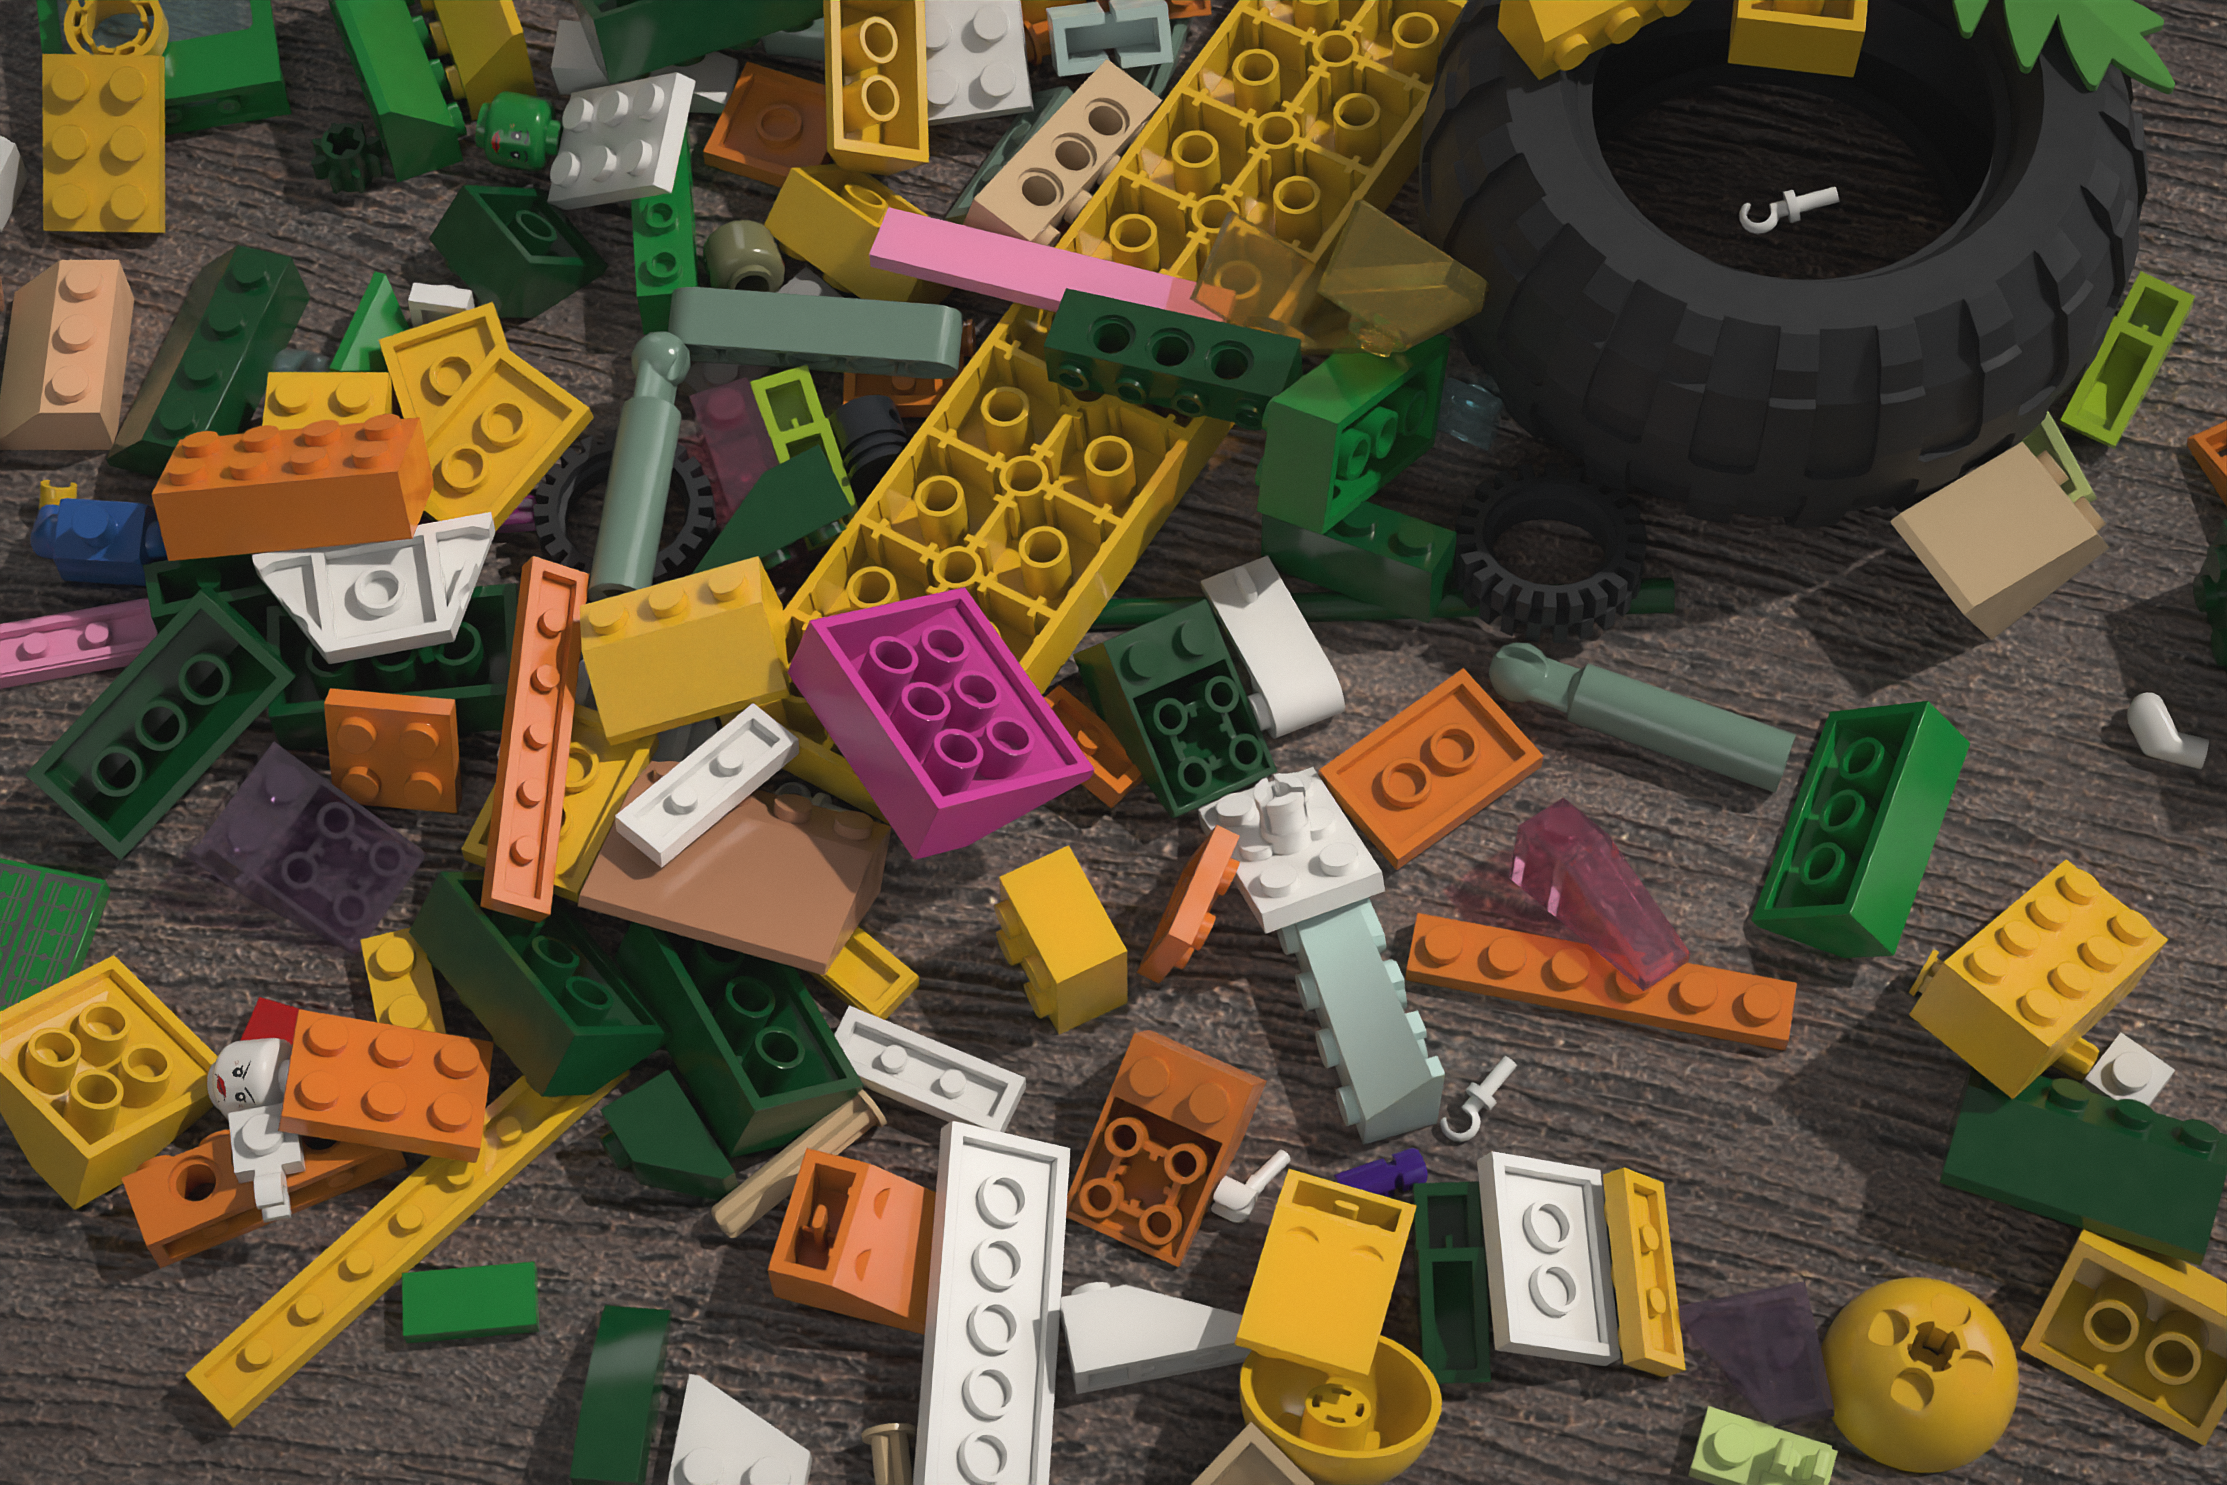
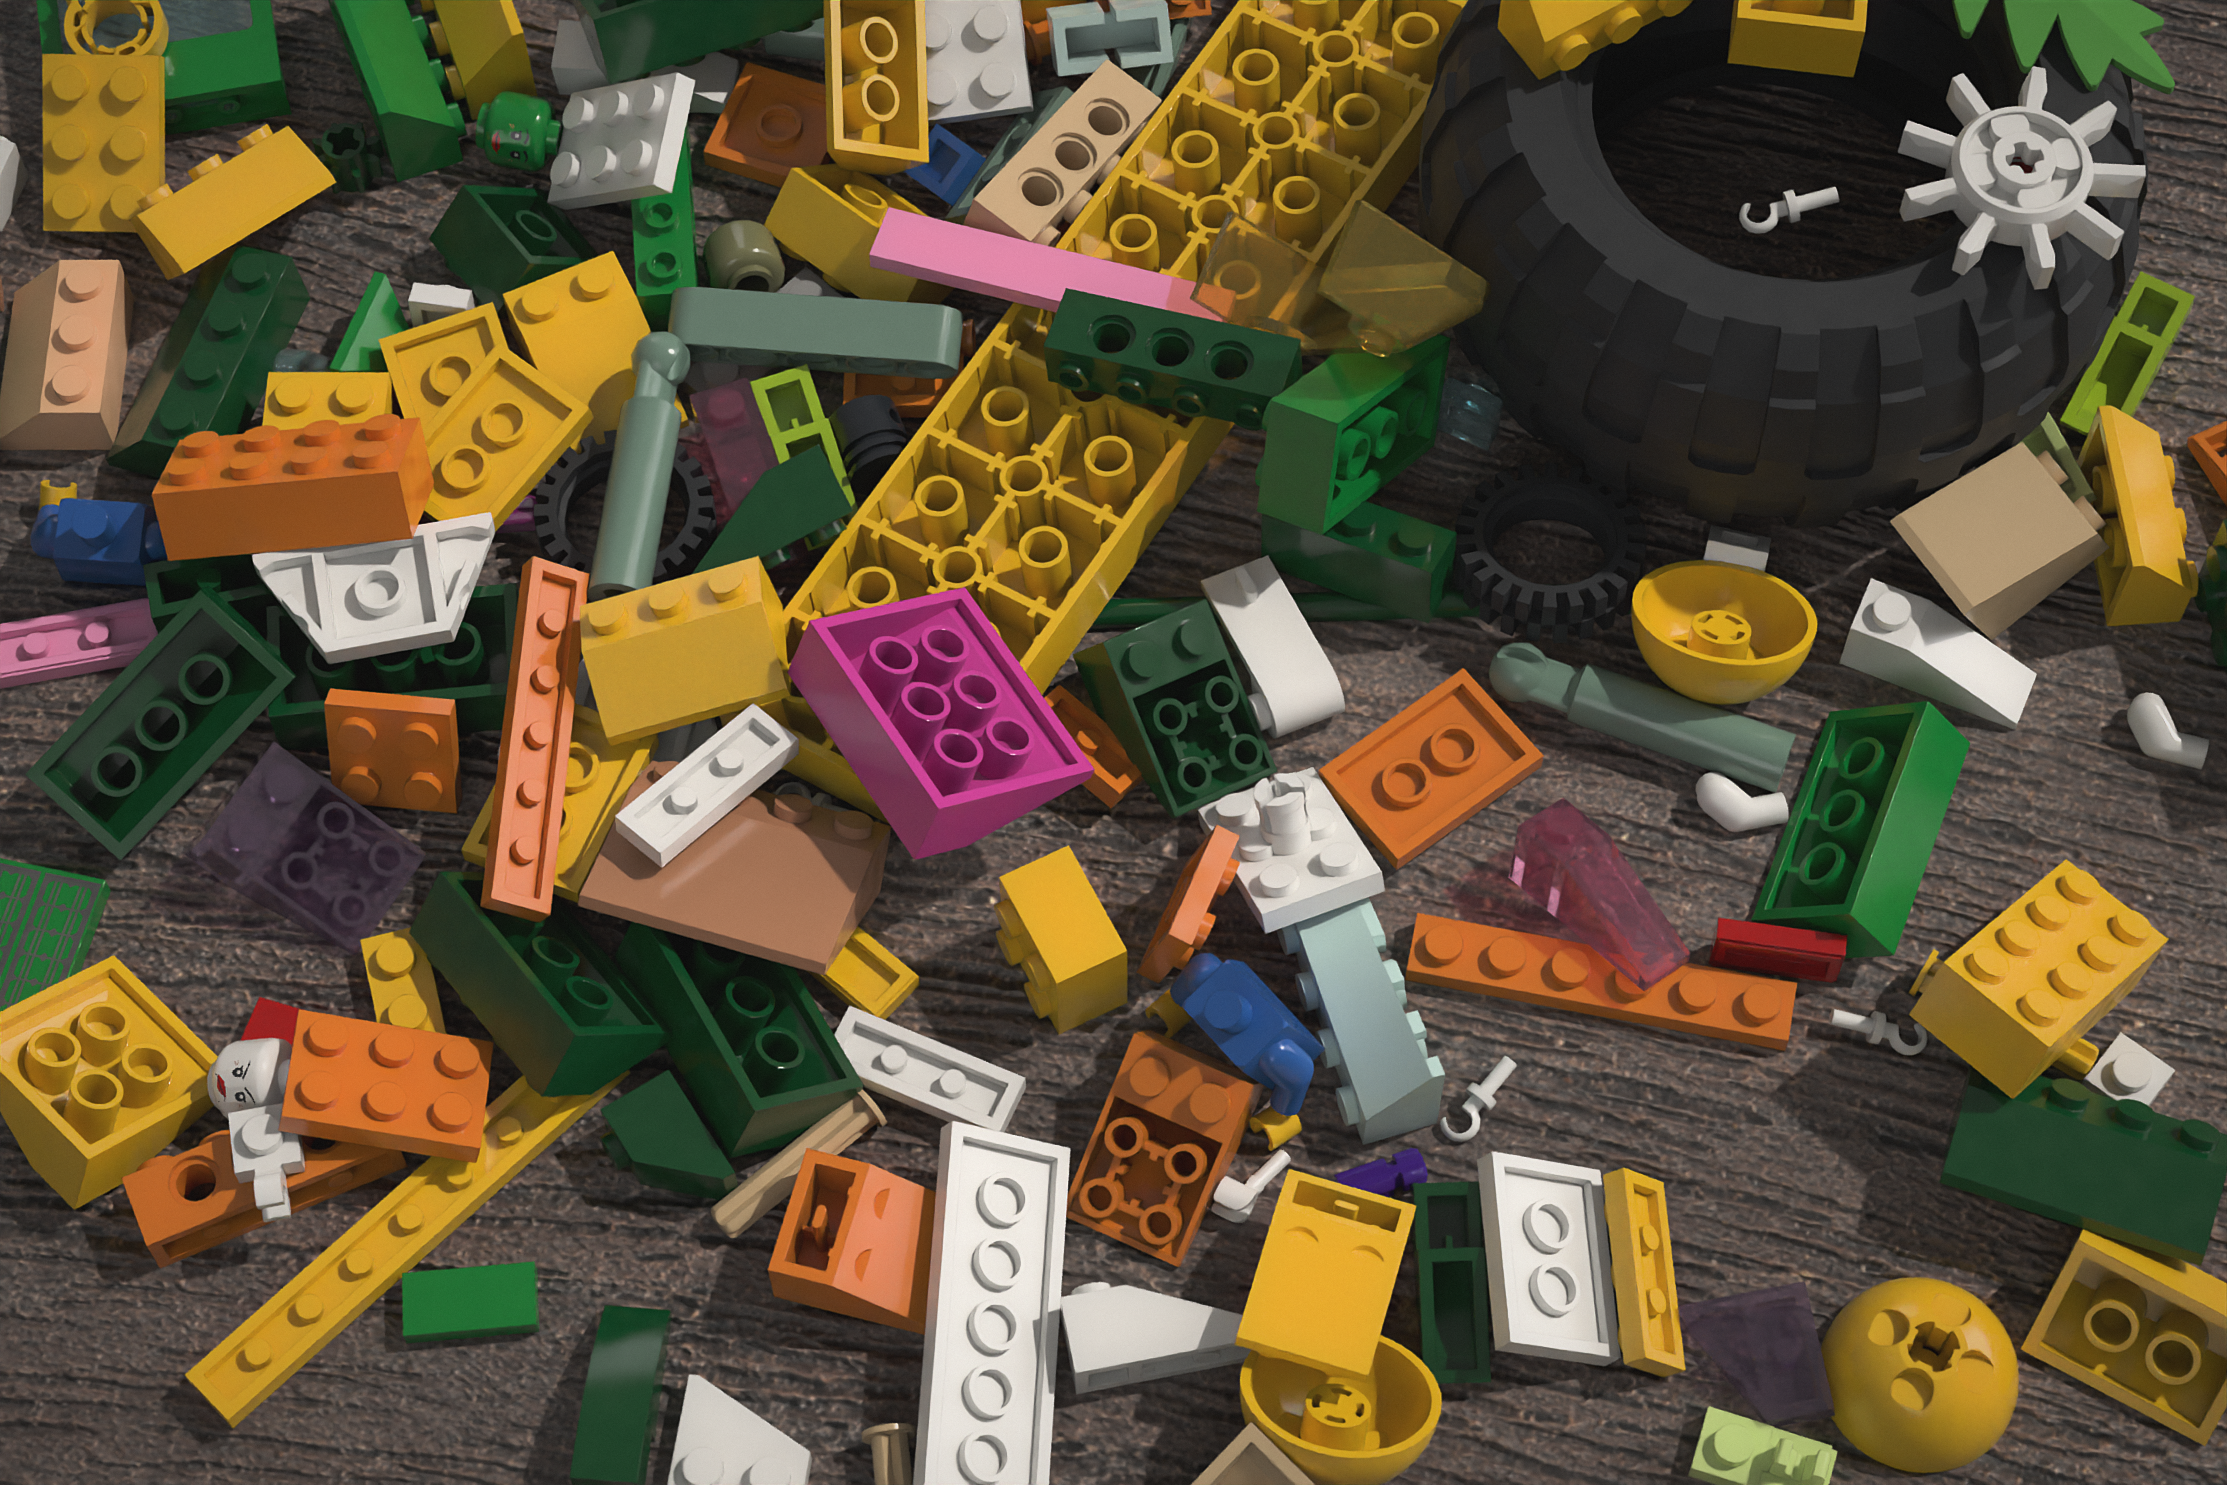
(229, 199): none -> yellow slope
(582, 335): none -> yellow slope
(949, 167): none -> blue plate
(1251, 1030): none -> blue torso
(1721, 629): none -> yellow piece
(1735, 808): none -> white arm
(1737, 547): none -> white plate
(1777, 950): none -> red tile
(1878, 1028): none -> white hand
(1935, 655): none -> white slope
(2019, 176): none -> white gear
(2146, 567): none -> yellow slope

